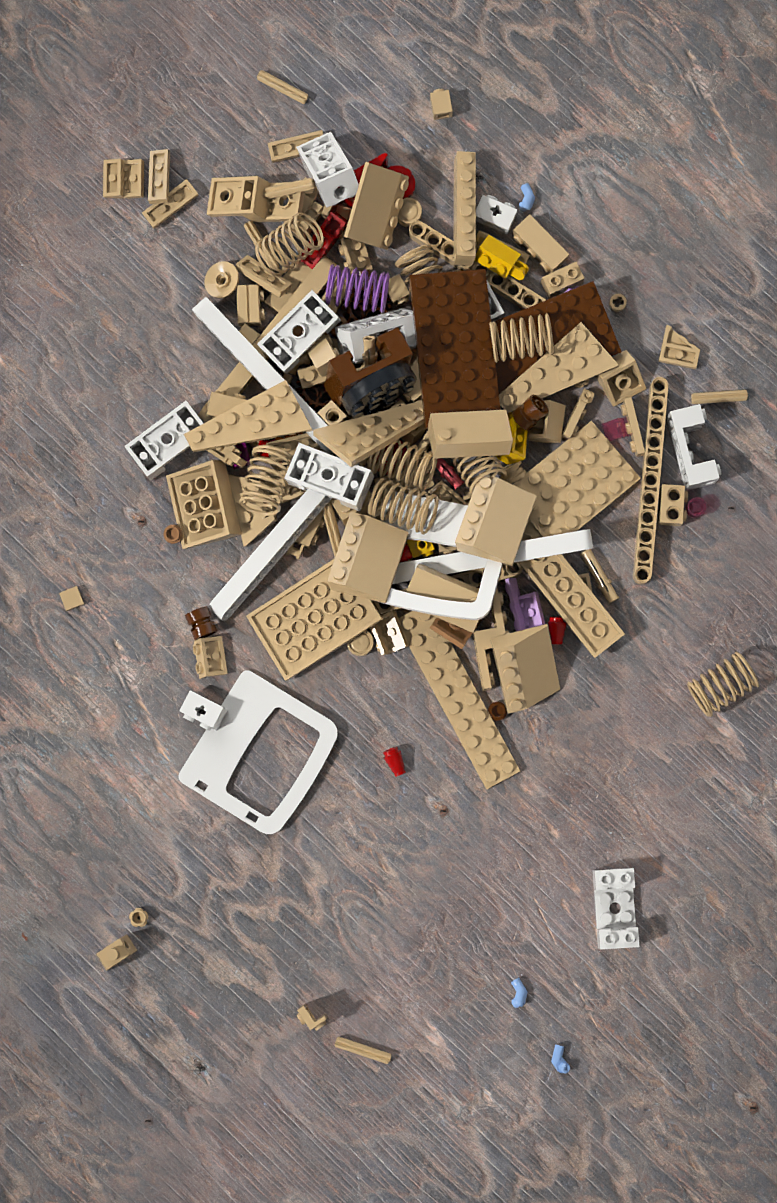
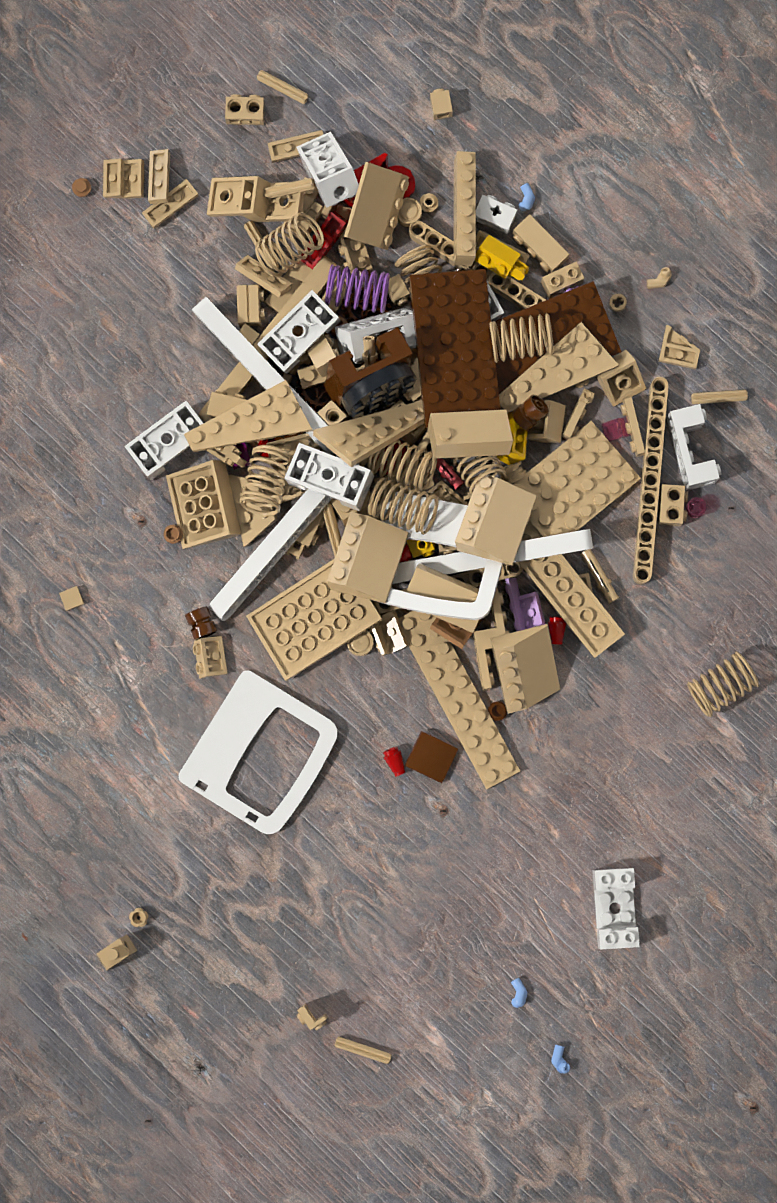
(81, 187): none -> medium nougat plate
(213, 715): white brick -> none
(215, 277): tan dish -> none
(244, 115): none -> tan brick
(428, 208): none -> tan plate
(431, 757): none -> reddish brown slope
(662, 279): none -> tan arm

